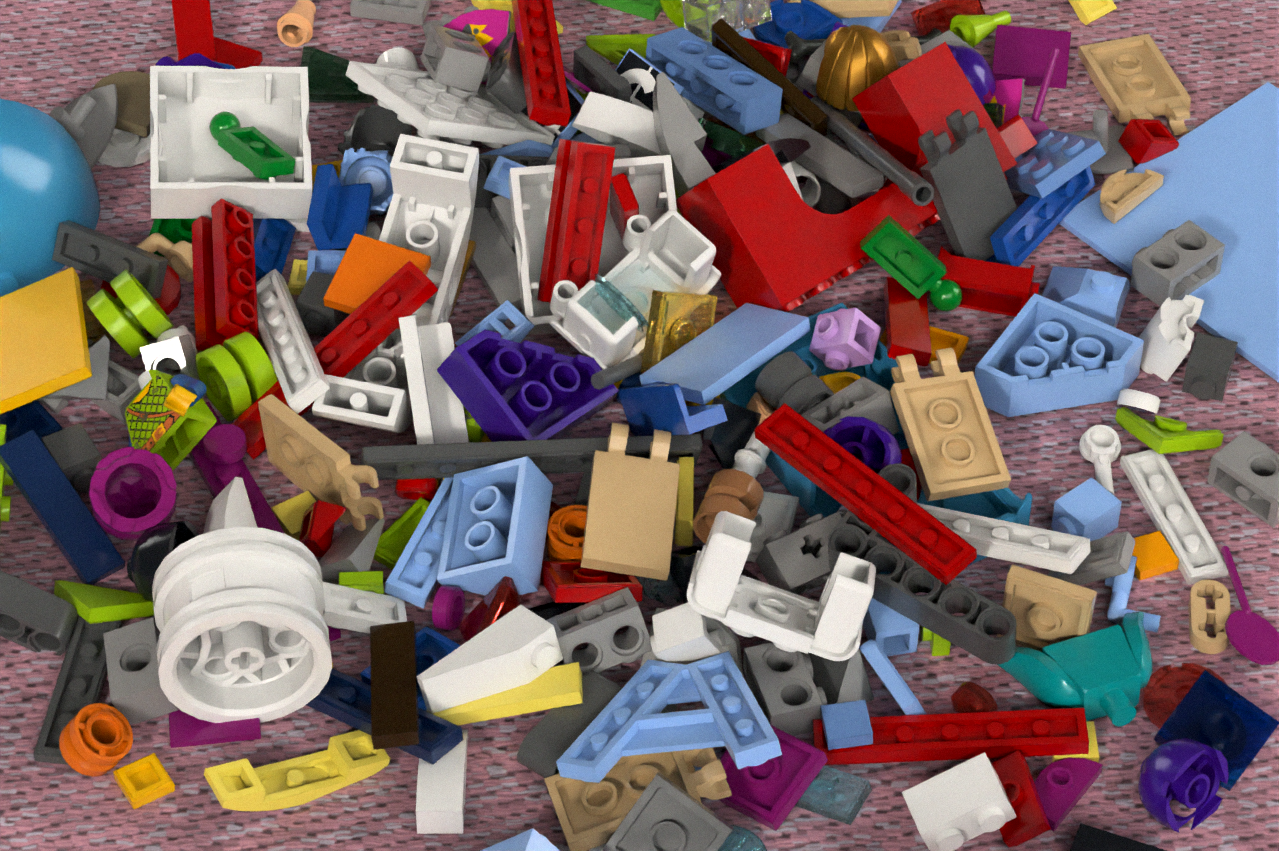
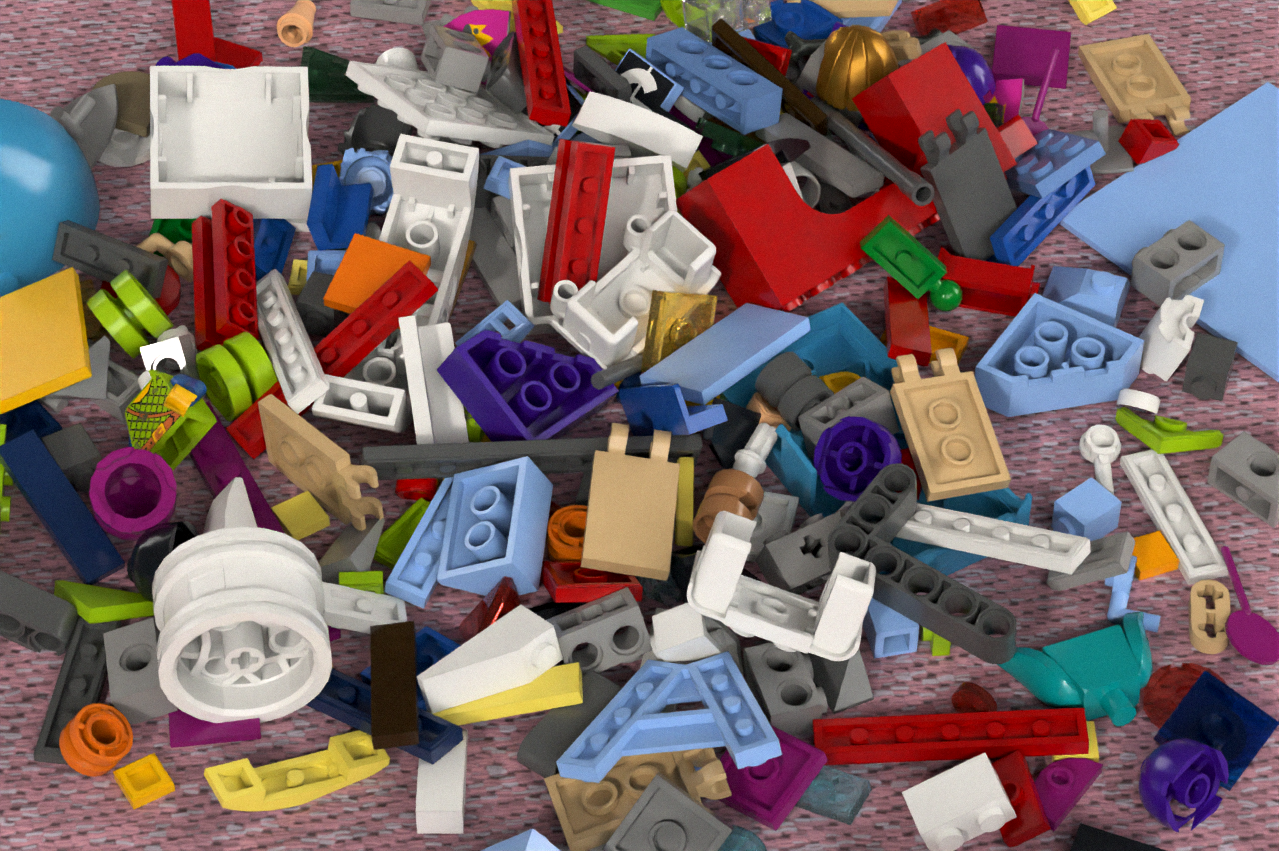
(225, 444): magenta tile -> none
(250, 147): green plate -> none
(319, 526): red slope -> none
(448, 607): magenta tile -> none
(619, 302): clear light blue wheel -> none
(622, 202): red tile -> none
(679, 136): light grey slope -> none
(845, 339): lavender brick -> none
(846, 724): medium blue tile -> none
(866, 494): red tile -> none
(891, 678): light blue tile -> none
(977, 27): lime cone -> none
(1046, 608): tan tile -> none
(1125, 191): tan plate -> none

